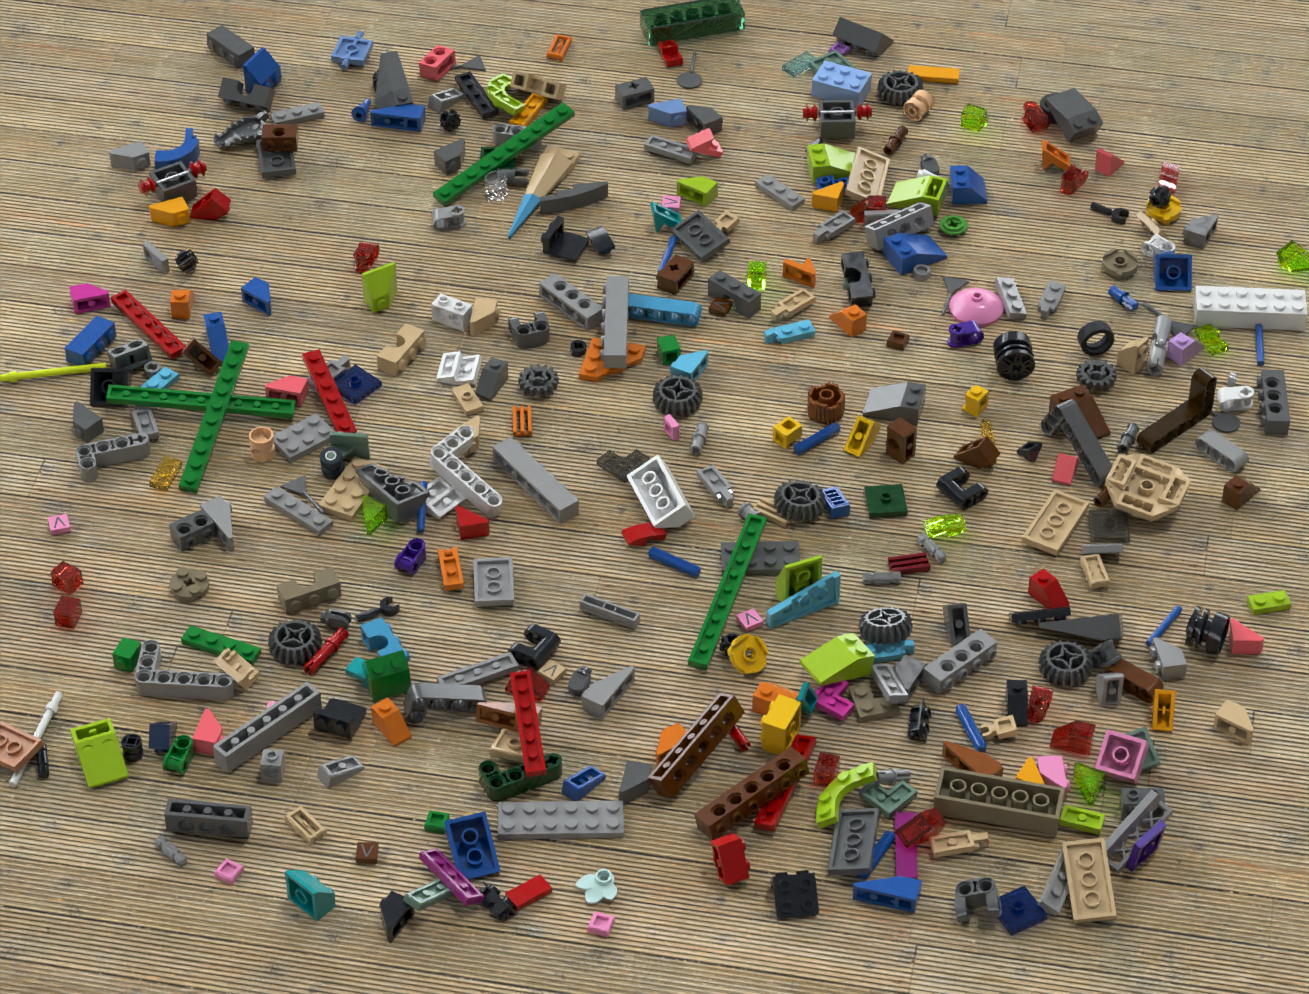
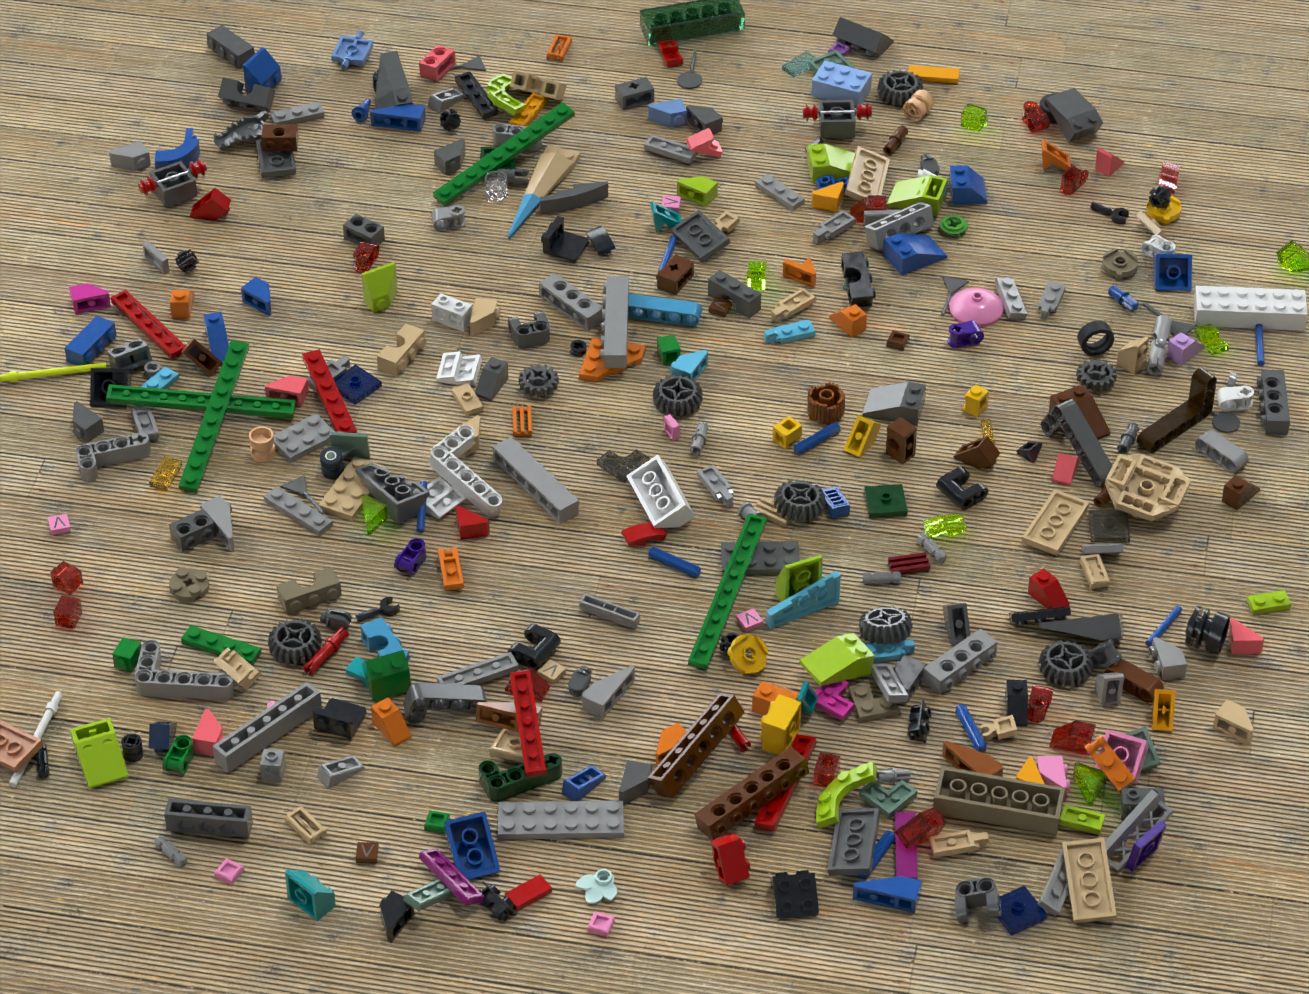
(170, 212): light orange slope -> none
(363, 229): none -> dark grey brick
(493, 581): light grey plate -> none
(921, 272): light grey tile -> none
(1013, 355): black wheel -> none
(1110, 764): none -> orange plate
(1200, 231): flat silver slope -> none

